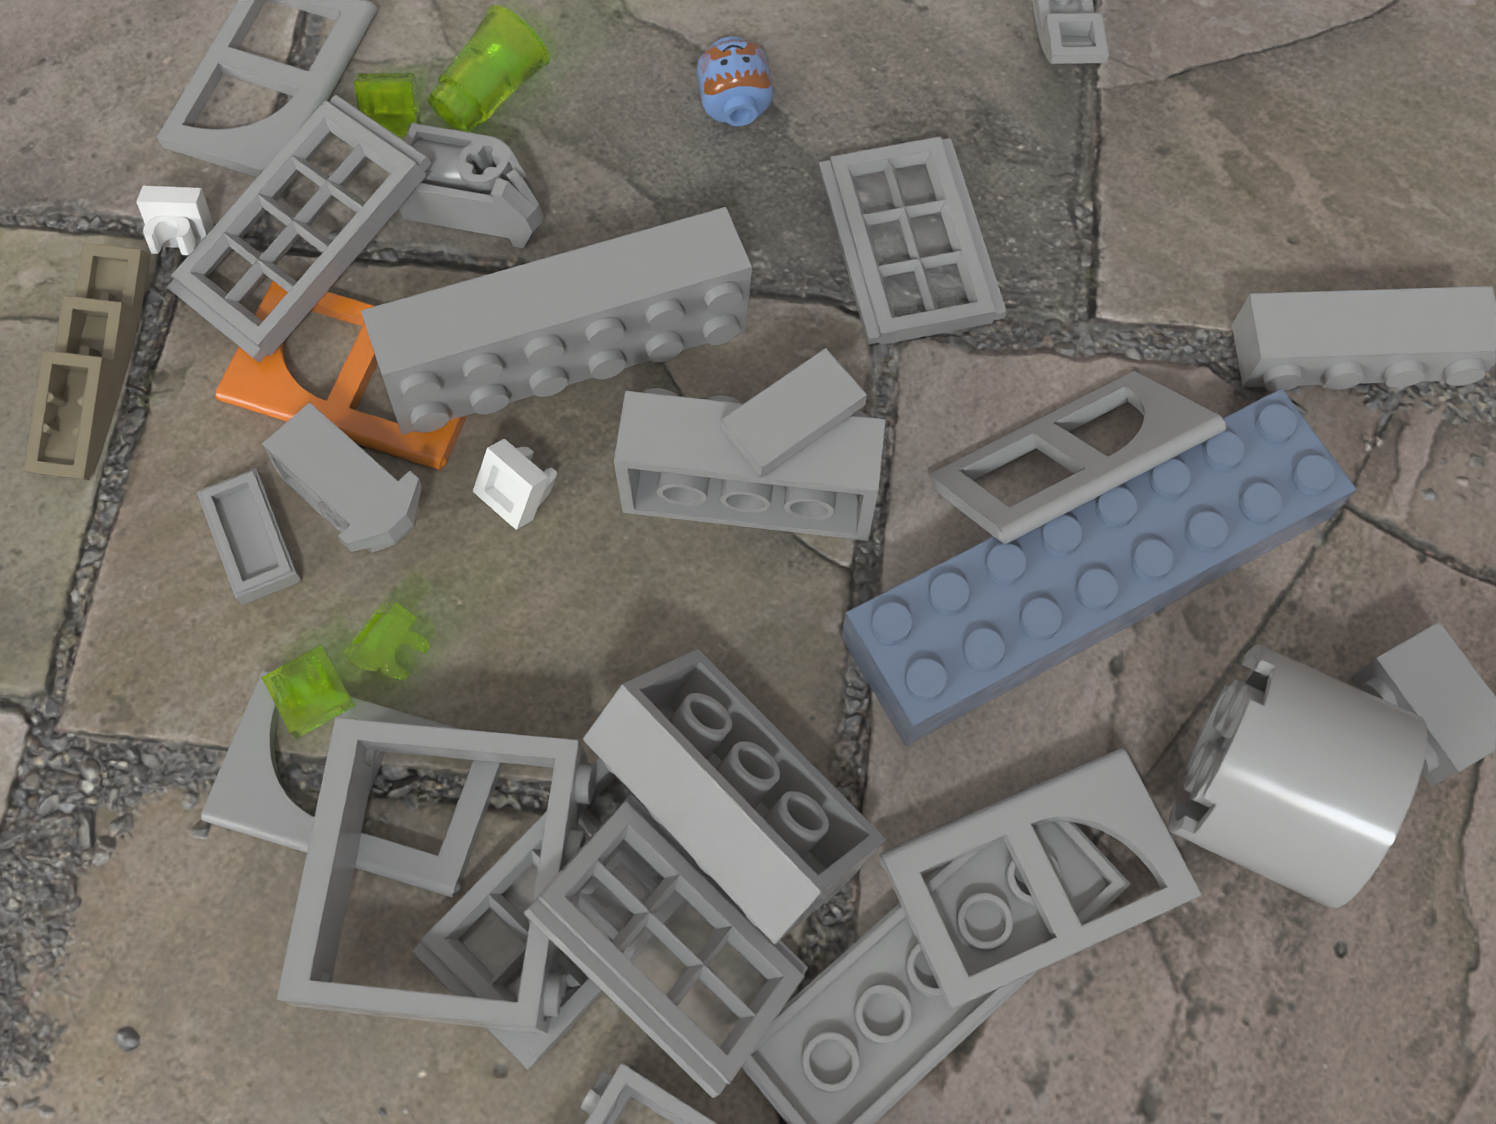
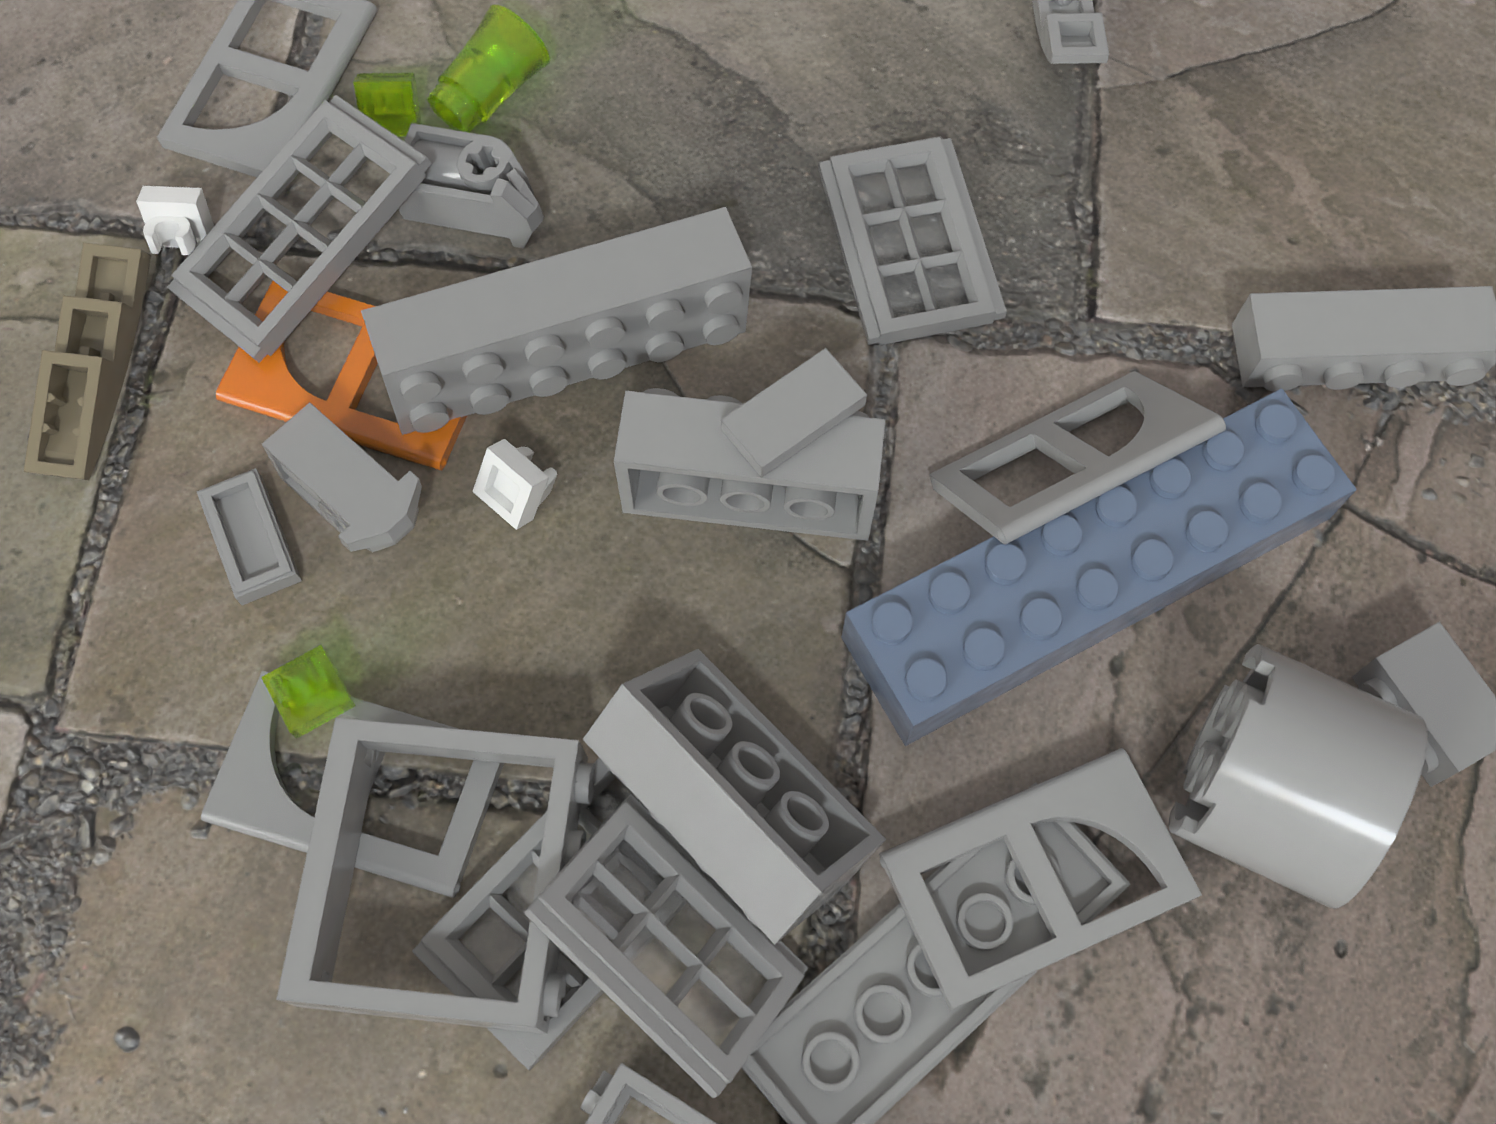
(380, 638): clear neon green tile -> none
(734, 81): medium blue head -> none

